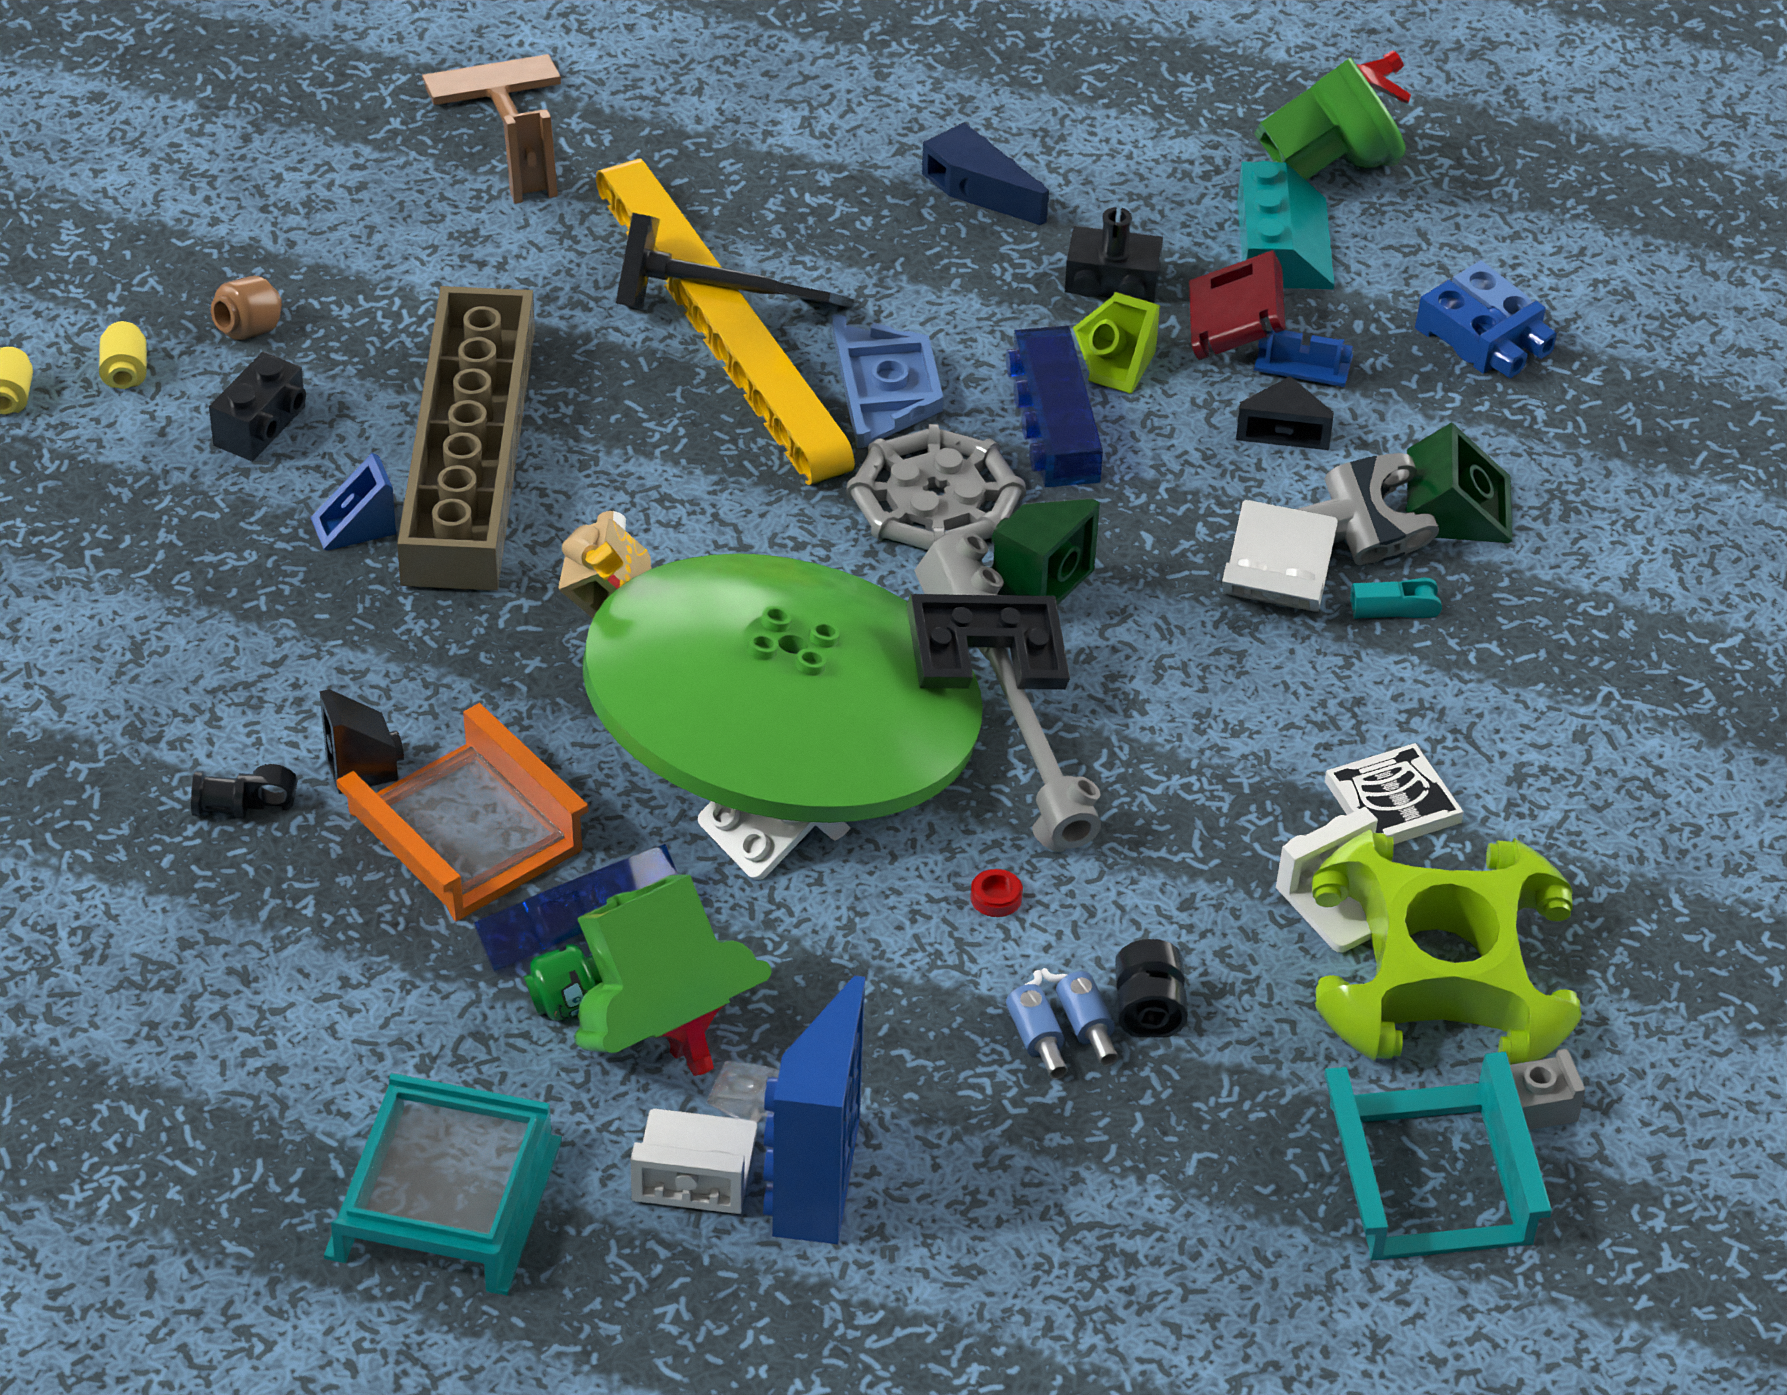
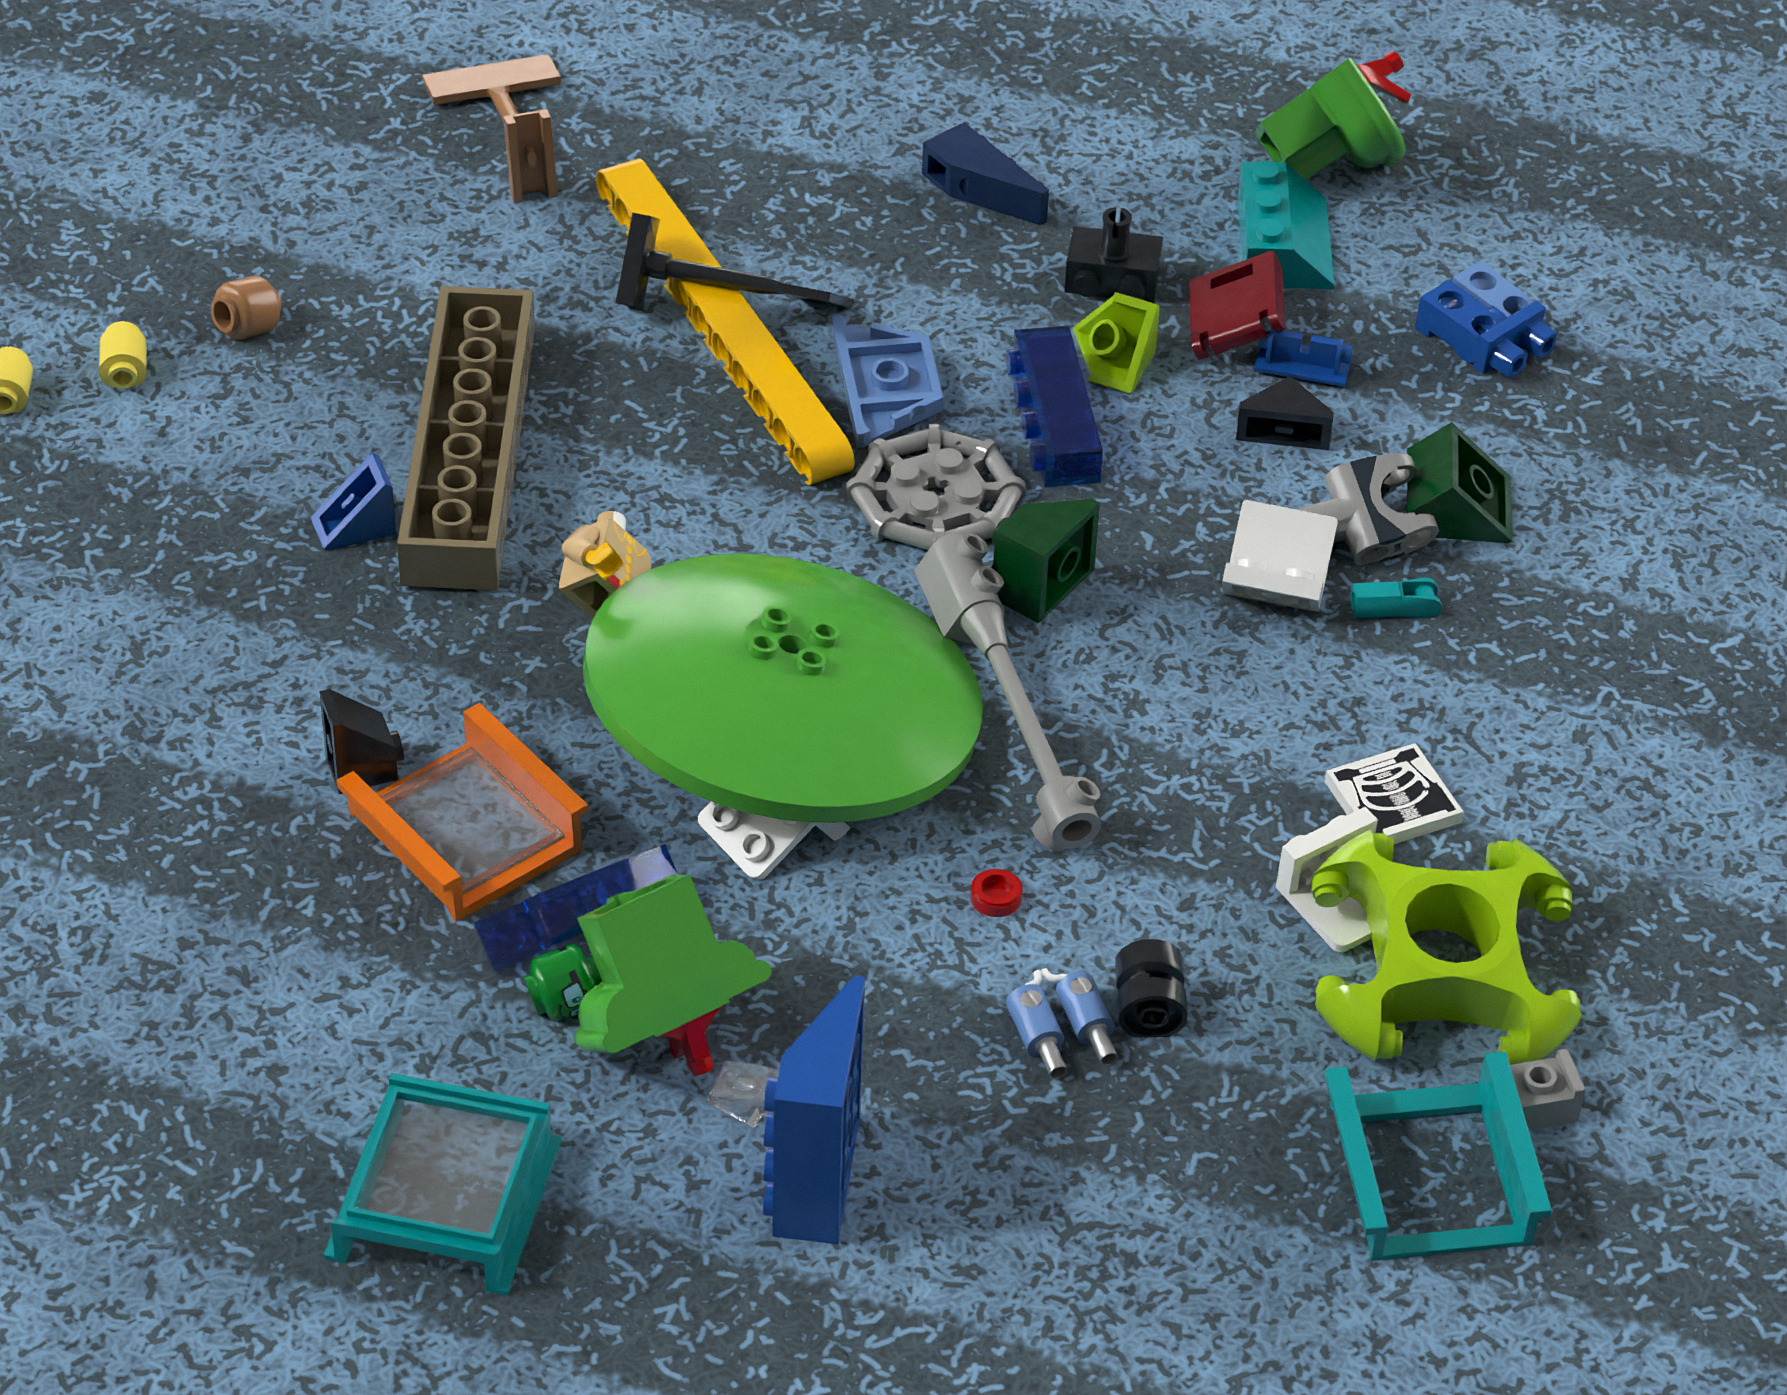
(243, 792): black connector -> none
(257, 406): black brick -> none
(693, 1161): white bracket -> none
(950, 623): black plate -> none

